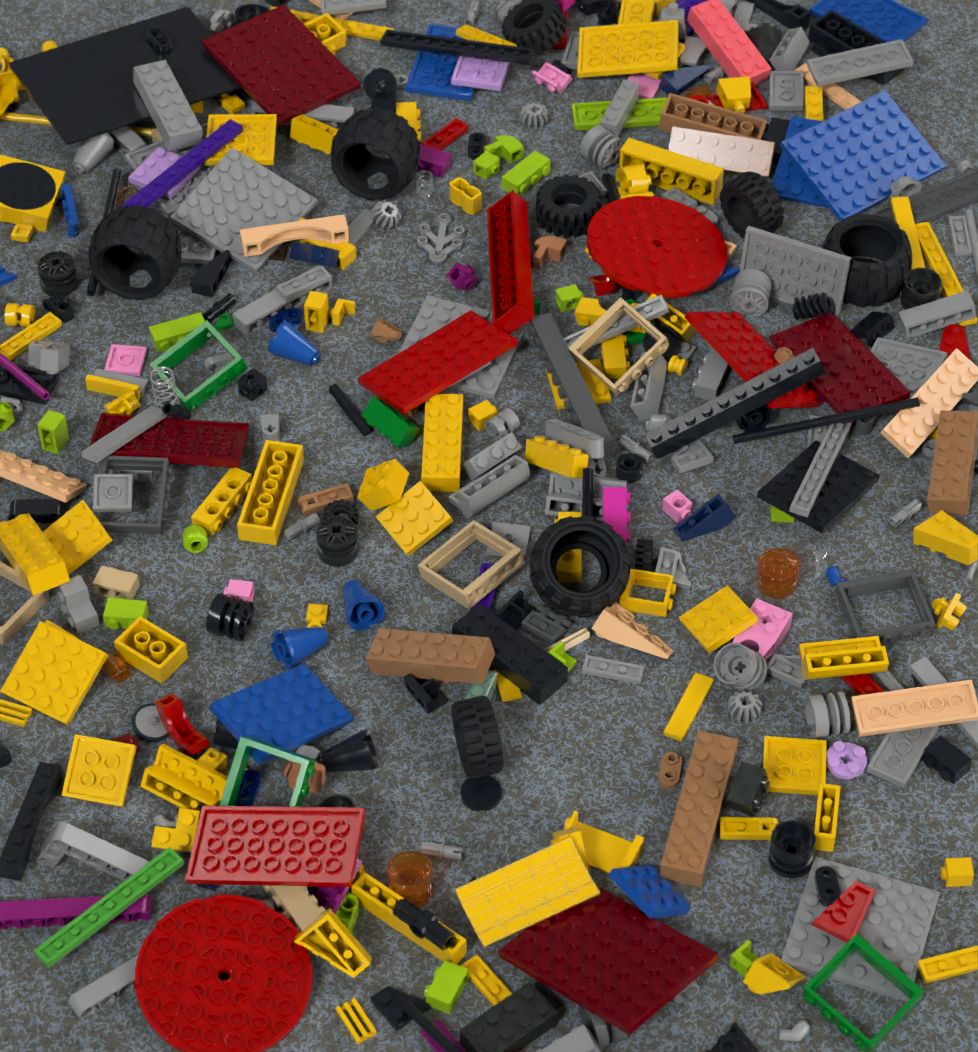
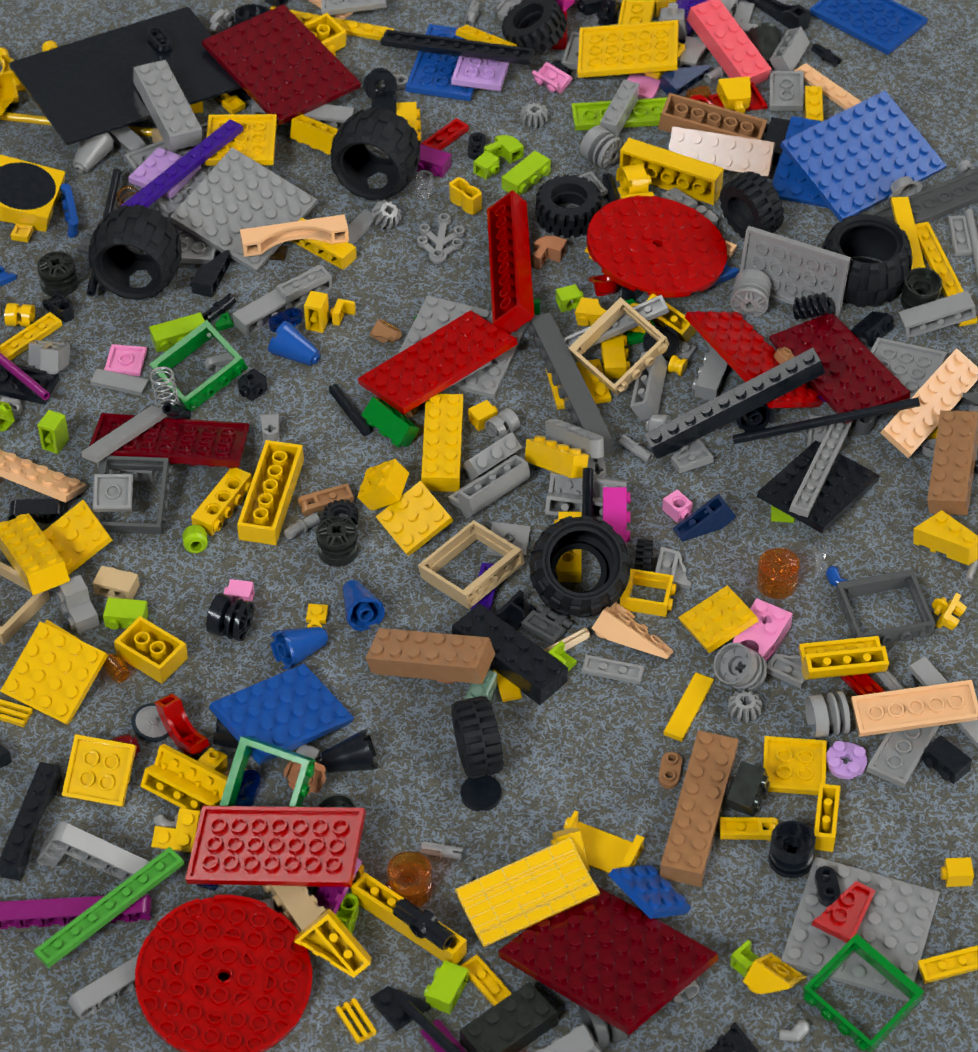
(110, 386): yellow tile -> none
(123, 404): yellow hips -> none
(314, 254): dark blue slope -> none
(425, 692): black panel -> none
(462, 276): magenta brick -> none
(629, 467): black wheel -> none
(842, 35): black brick -> none
(859, 62): light grey plate -> none
(905, 513): light grey axle -> none
(953, 338): red wing -> none

